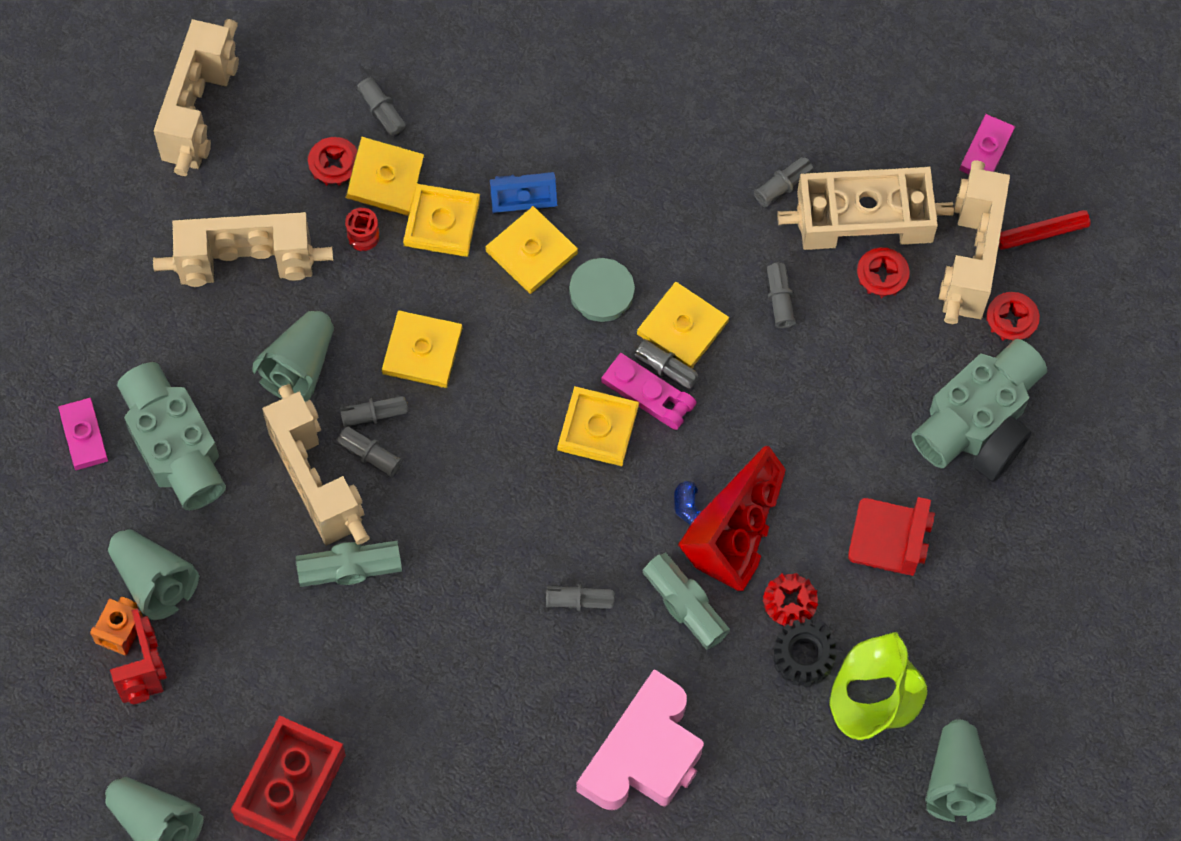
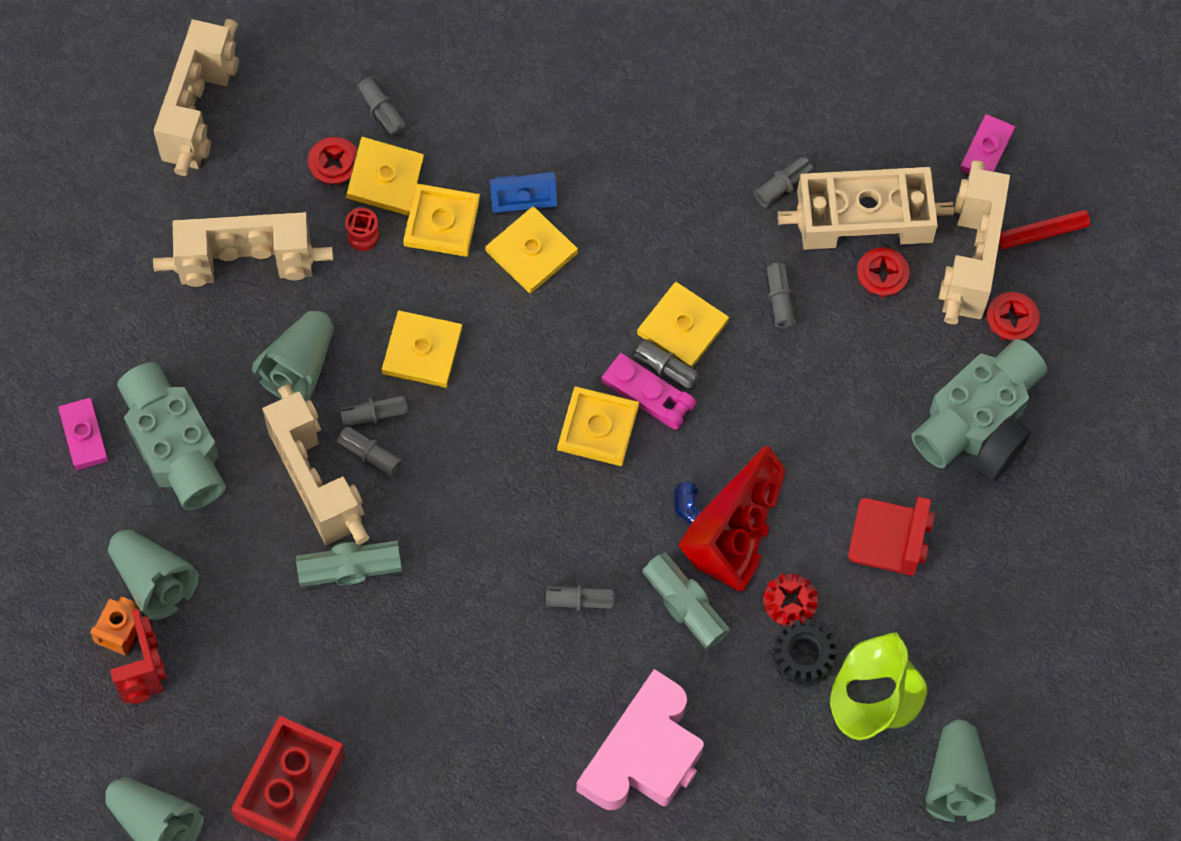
(601, 289): sand green tile -> none

